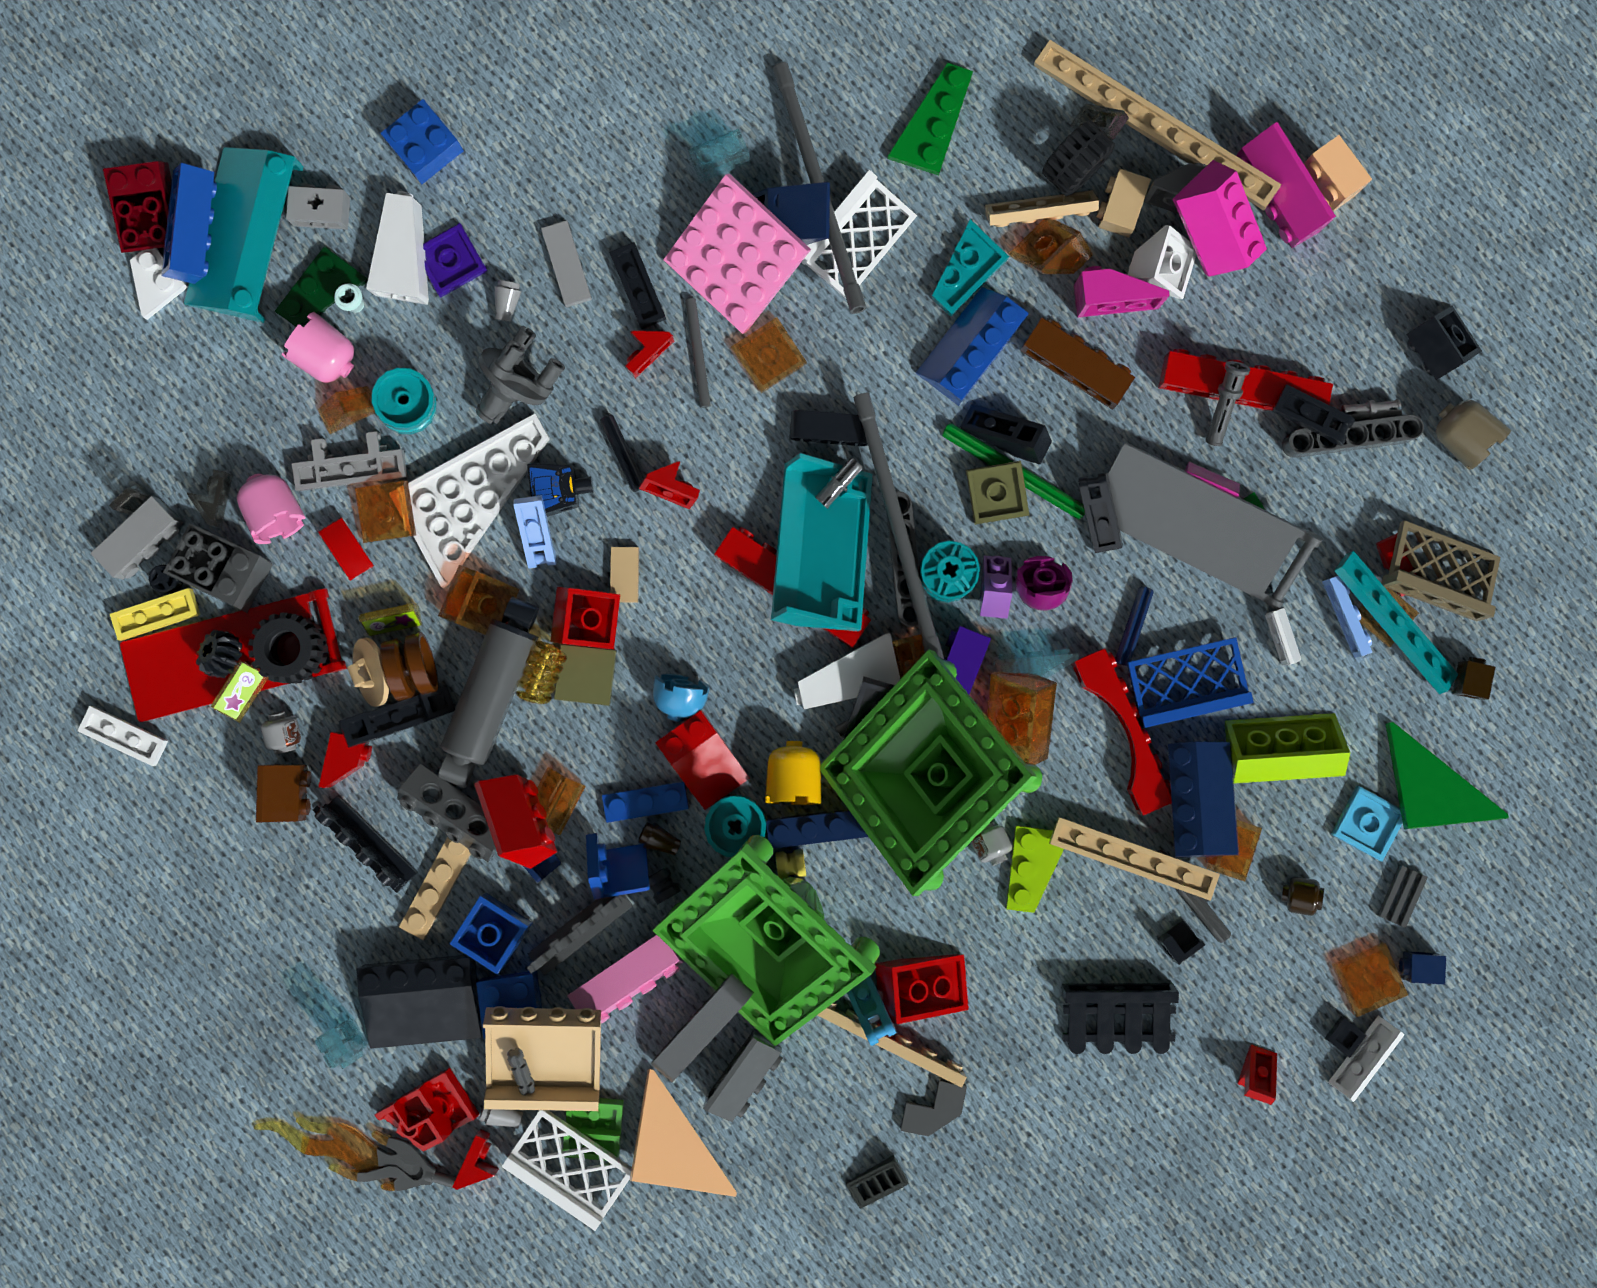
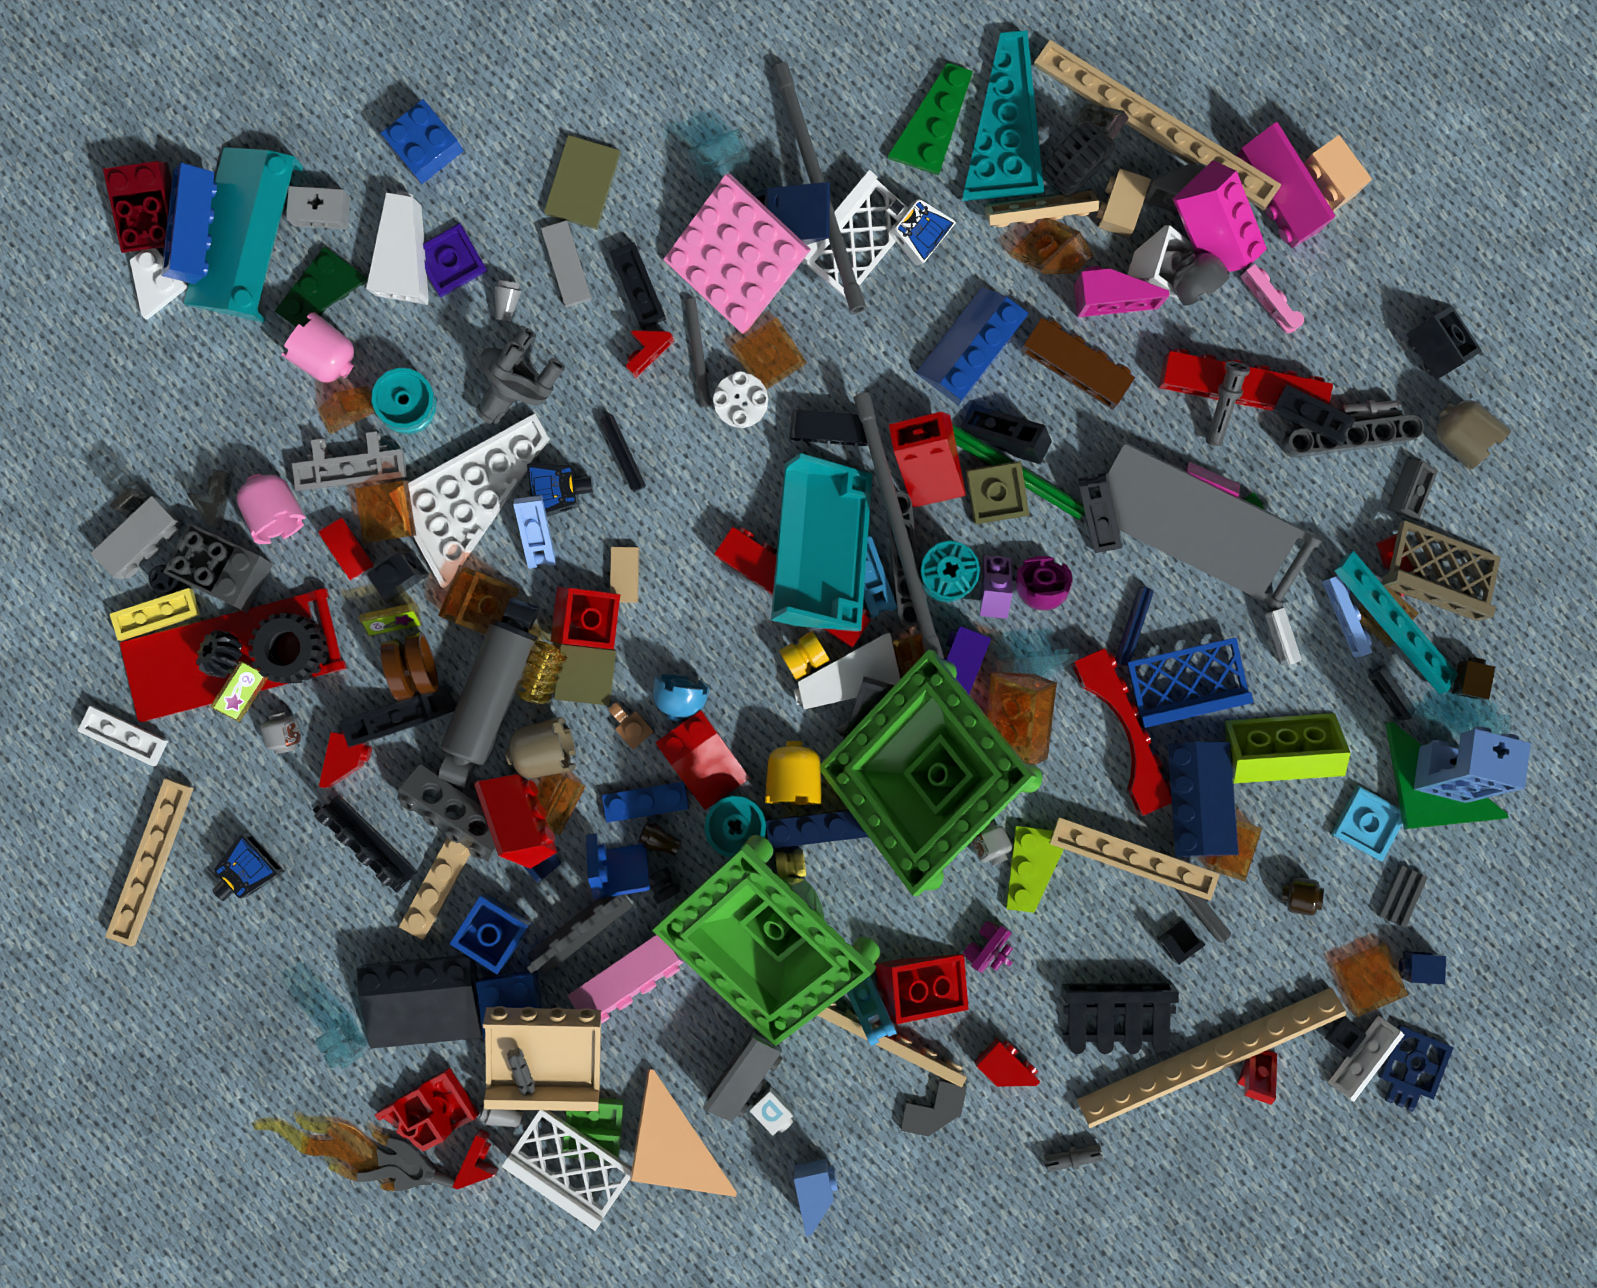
(149, 862): none -> tan plate
(245, 869): none -> torso
(282, 793): reddish brown slope -> none
(346, 294): light aqua cone -> none
(368, 672): tan shield -> none
(397, 575): none -> black torso
(542, 749): none -> dark tan cylinder
(582, 182): none -> olive tile
(632, 727): none -> medium nougat plate
(663, 485): red slope -> none
(702, 1027): dark grey beam -> none
(750, 391): none -> white plate
(772, 1111): none -> white brick
(804, 655): none -> yellow wheel
(814, 1190): none -> medium blue slope
(839, 482): dark grey axle -> none
(876, 582): none -> dark azure plate
(881, 1168): pearl dark grey slope -> none
(918, 228): none -> torso
(928, 458): none -> red slope
(969, 268): teal wing -> none
(982, 957): none -> magenta hips
(1004, 1068): none -> red slope
(1007, 139): none -> teal wing
(1073, 1157): none -> dark grey pin
(1197, 276): none -> dark grey cylinder
(1211, 1057): none -> tan plate
(1272, 299): none -> bright pink plate
(1392, 693): none -> black slope
(1405, 1088): none -> dark blue piece
(1412, 489): none -> dark grey slope
(1453, 722): none -> clear light blue slope
(1477, 770): none -> medium blue plate

